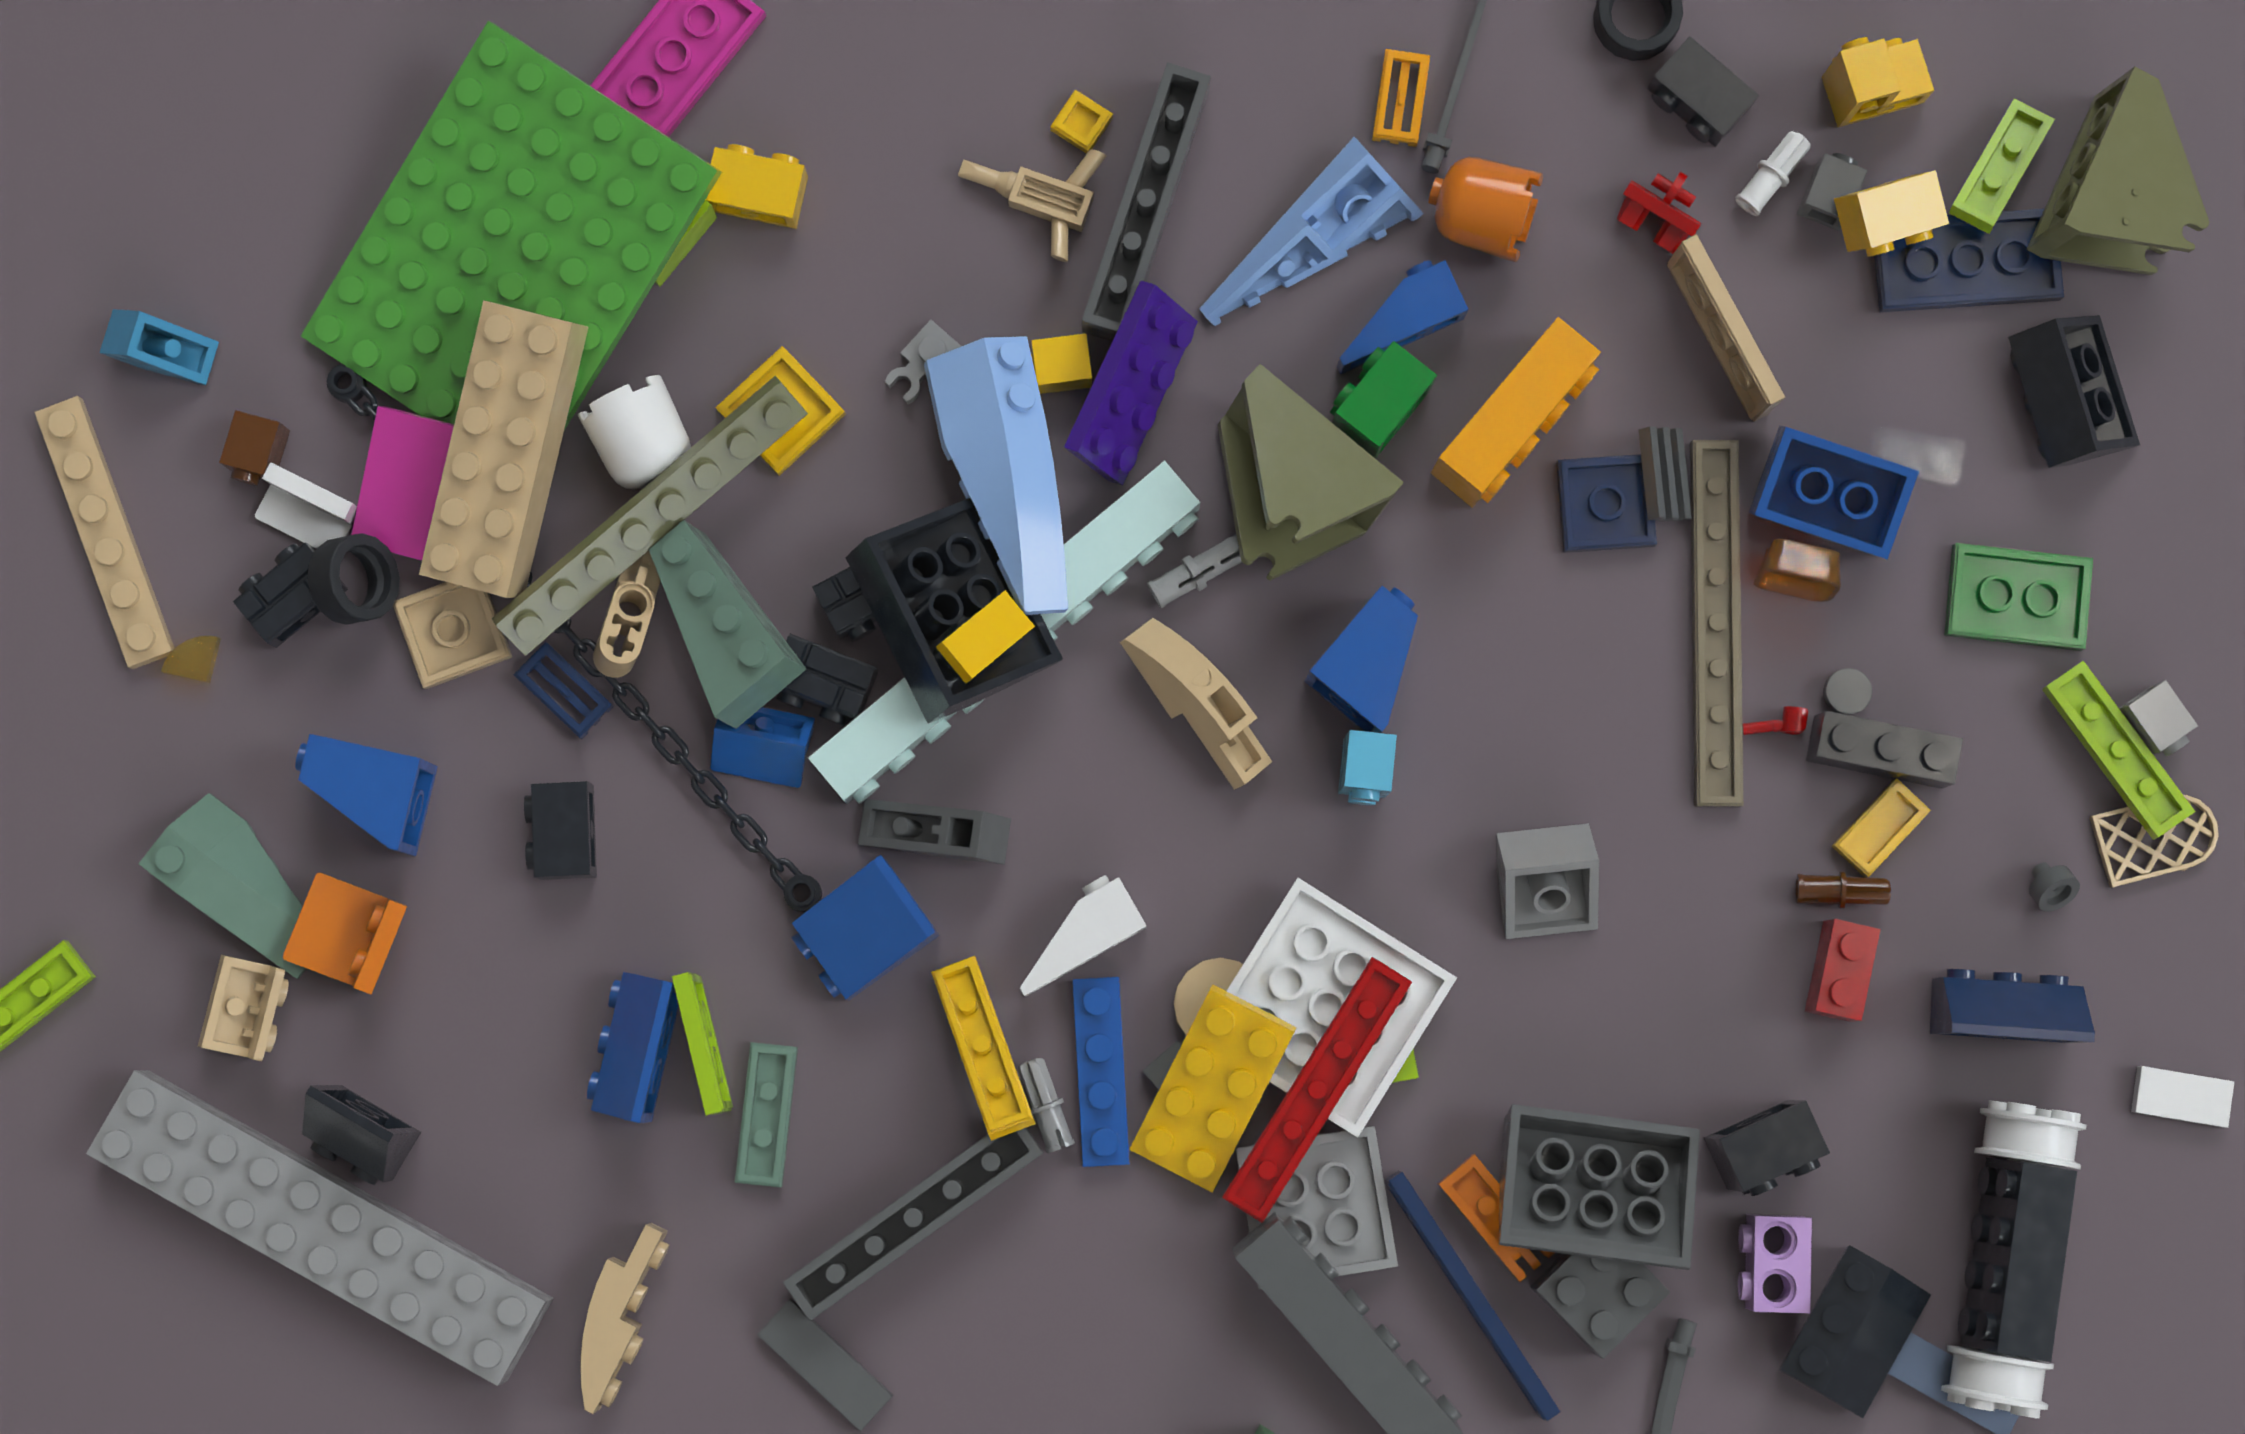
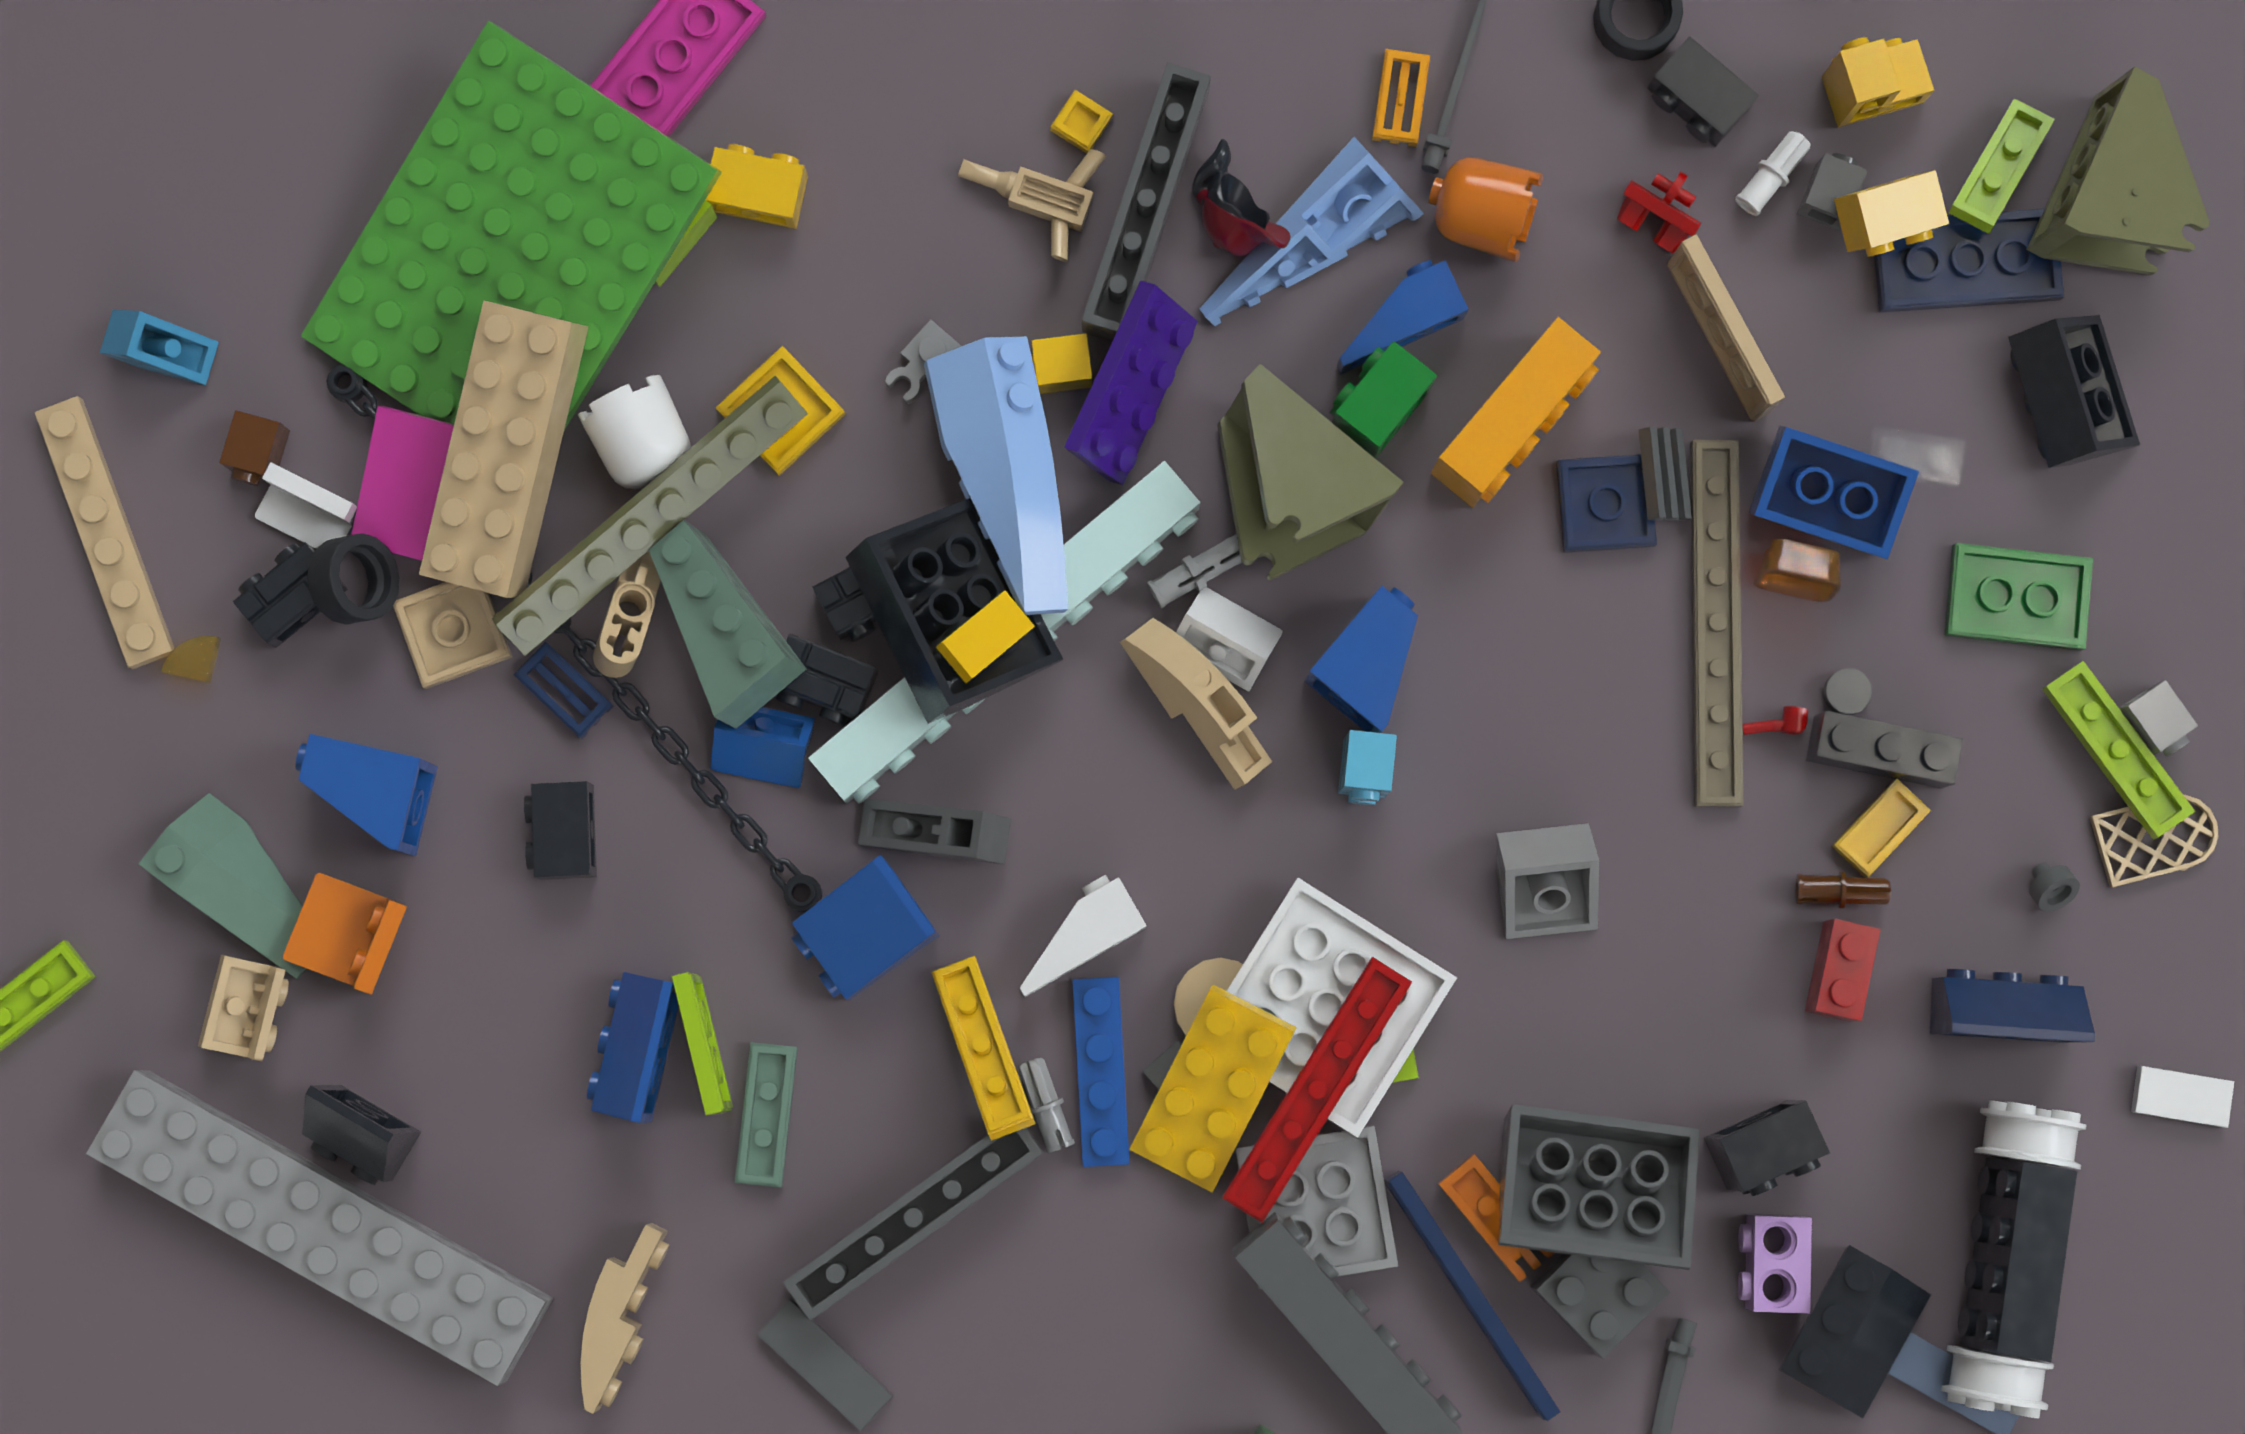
(1229, 210): none -> hair
(1229, 637): none -> white panel

